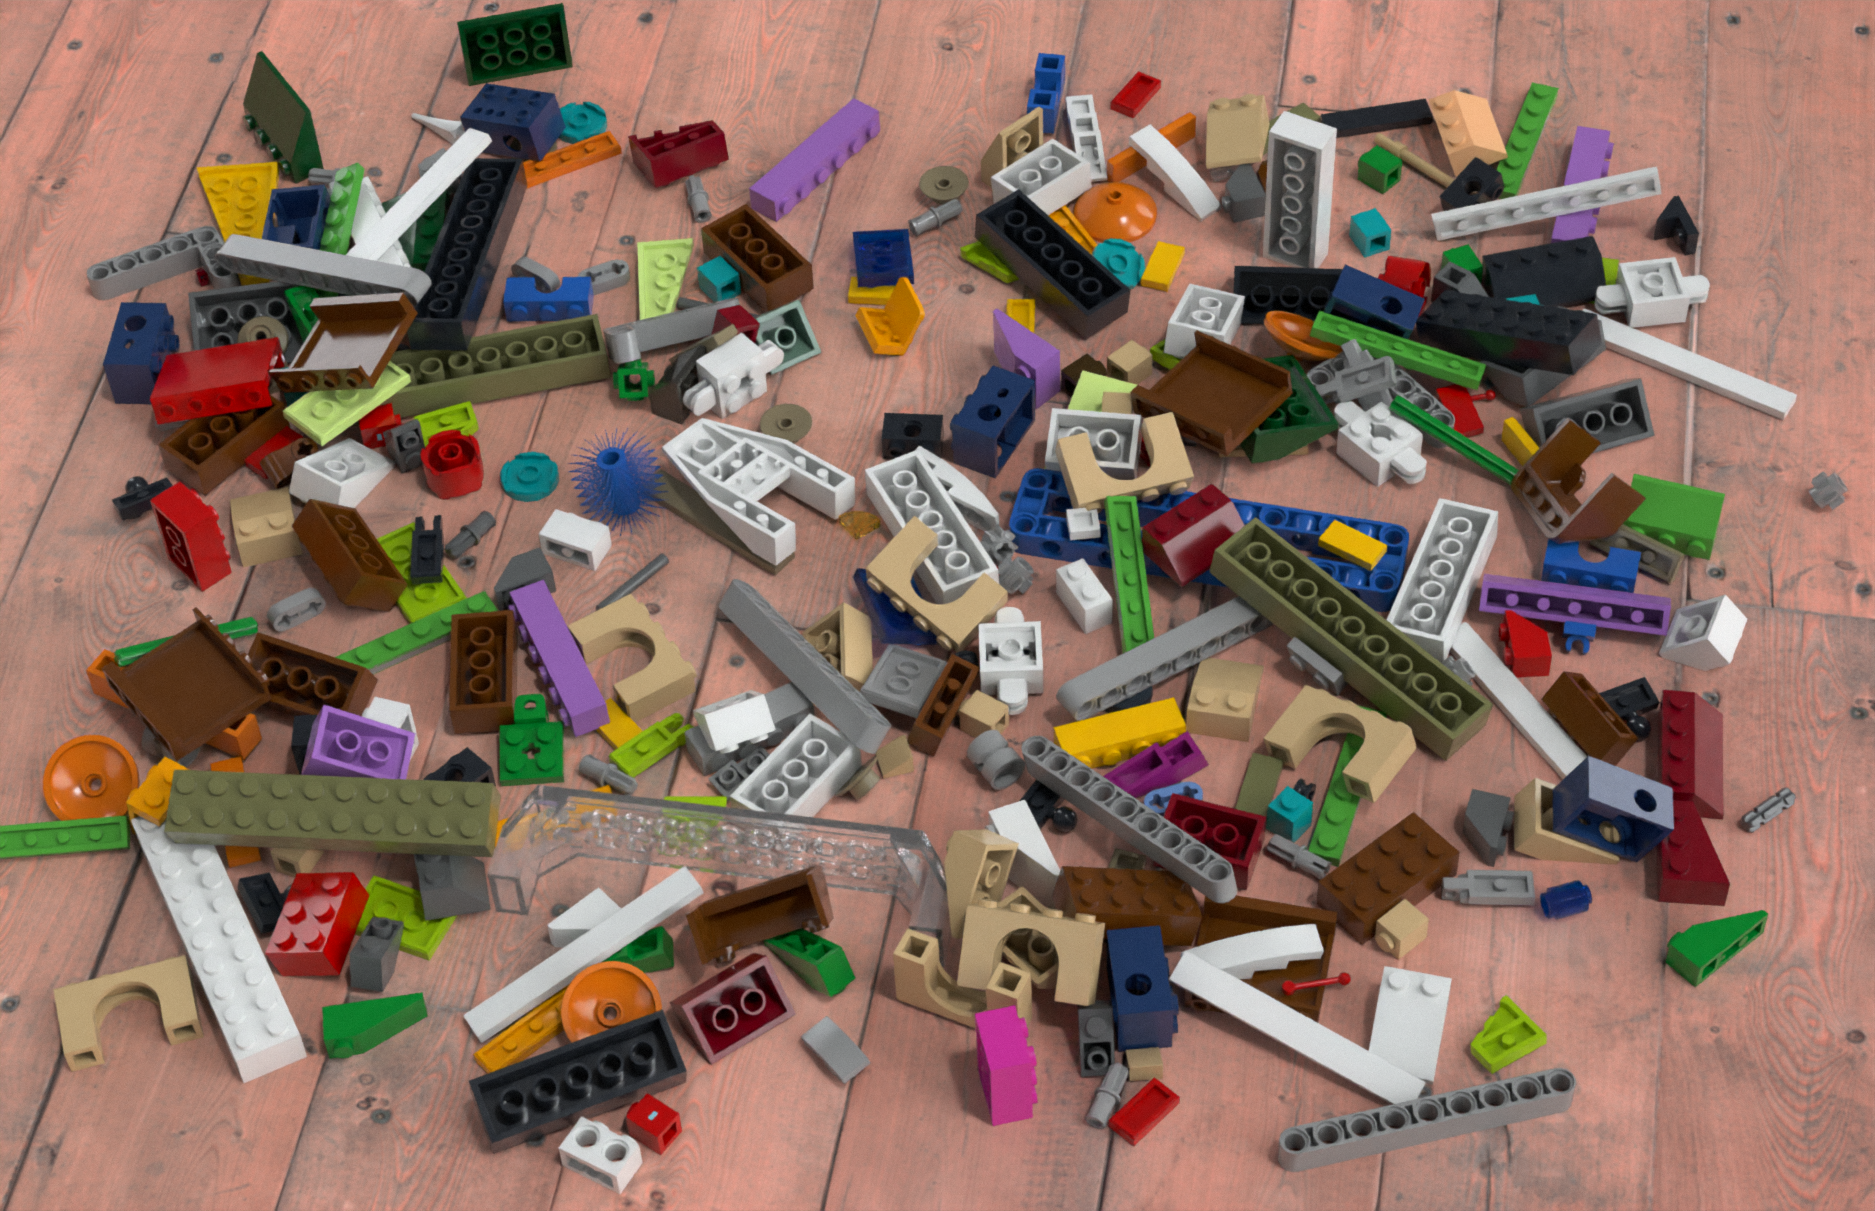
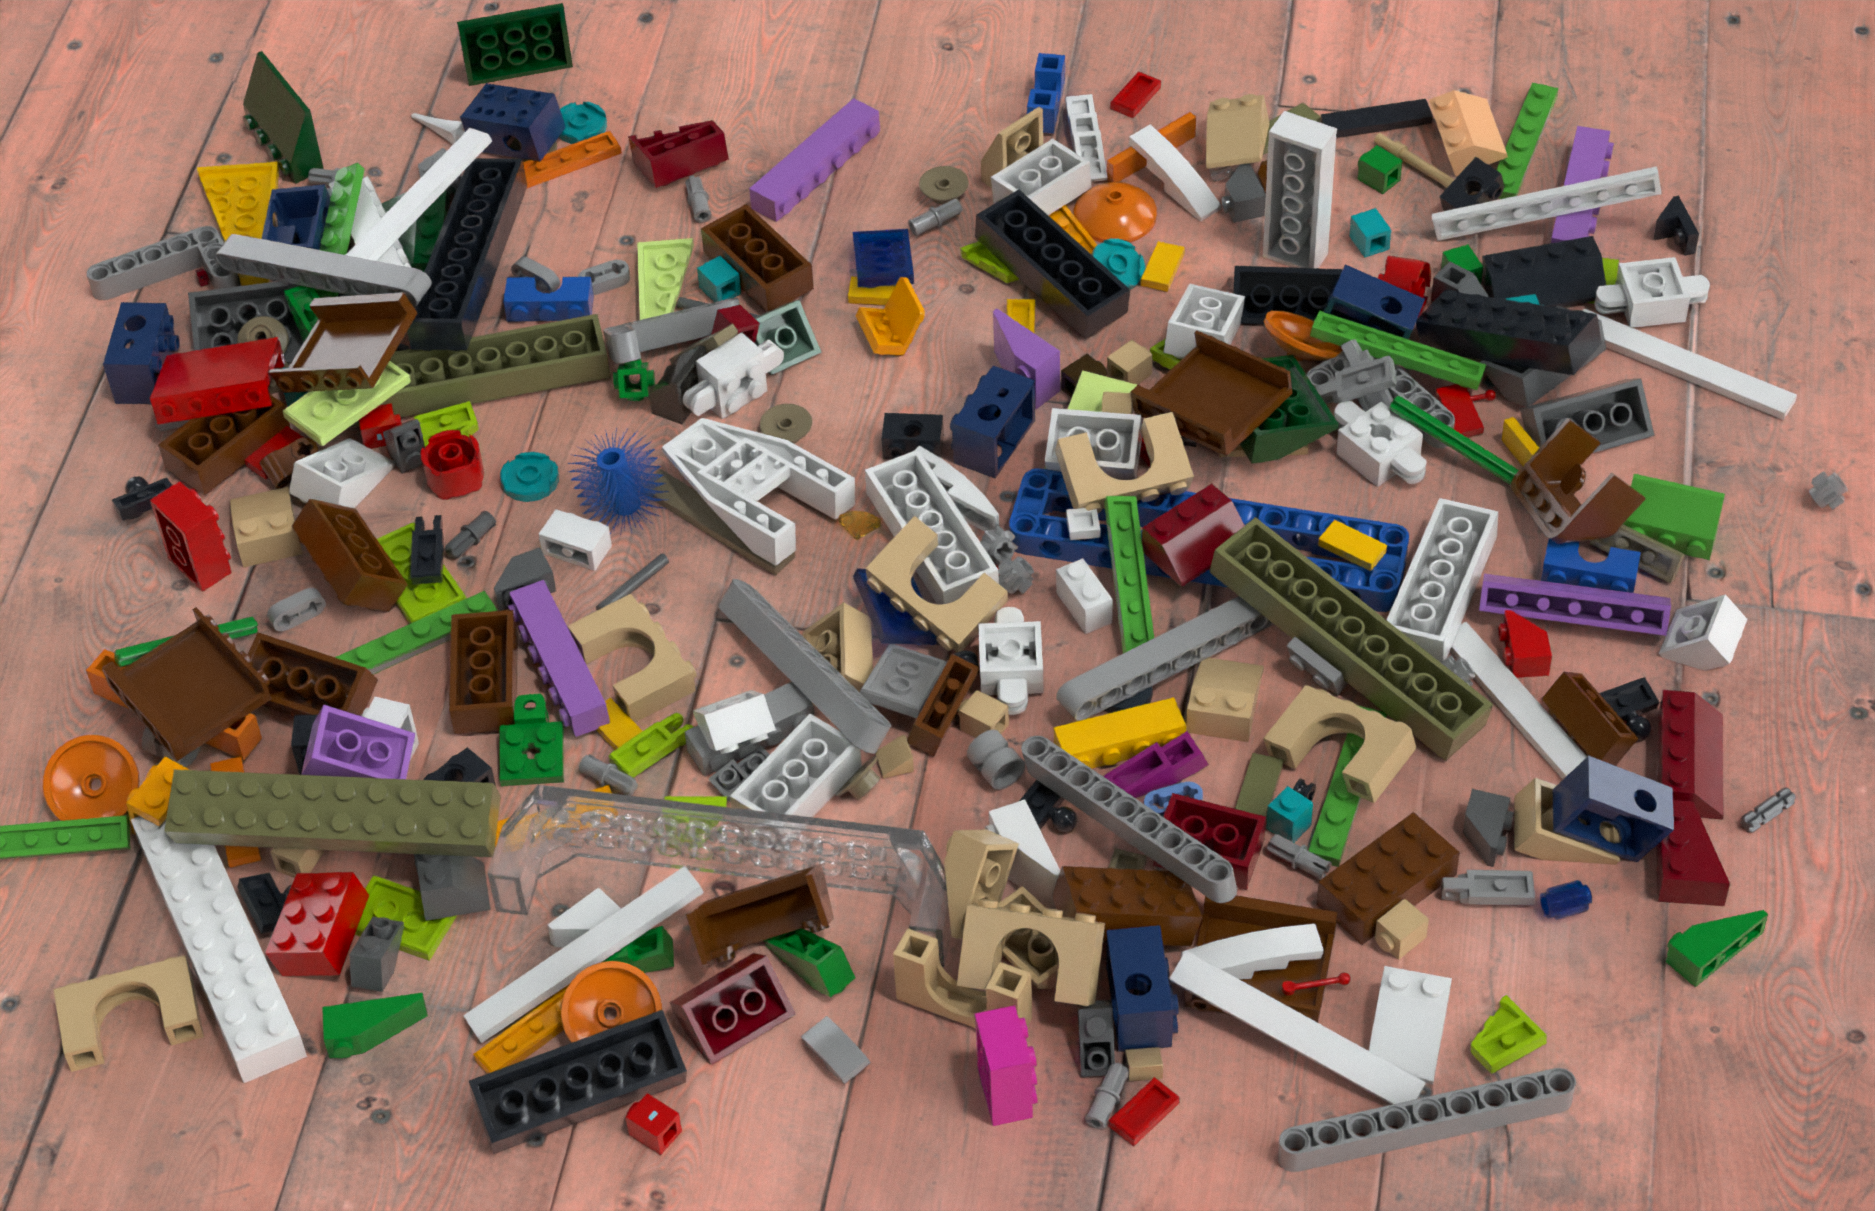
(596, 1161): white brick -> none
(1579, 632): blue tile -> none

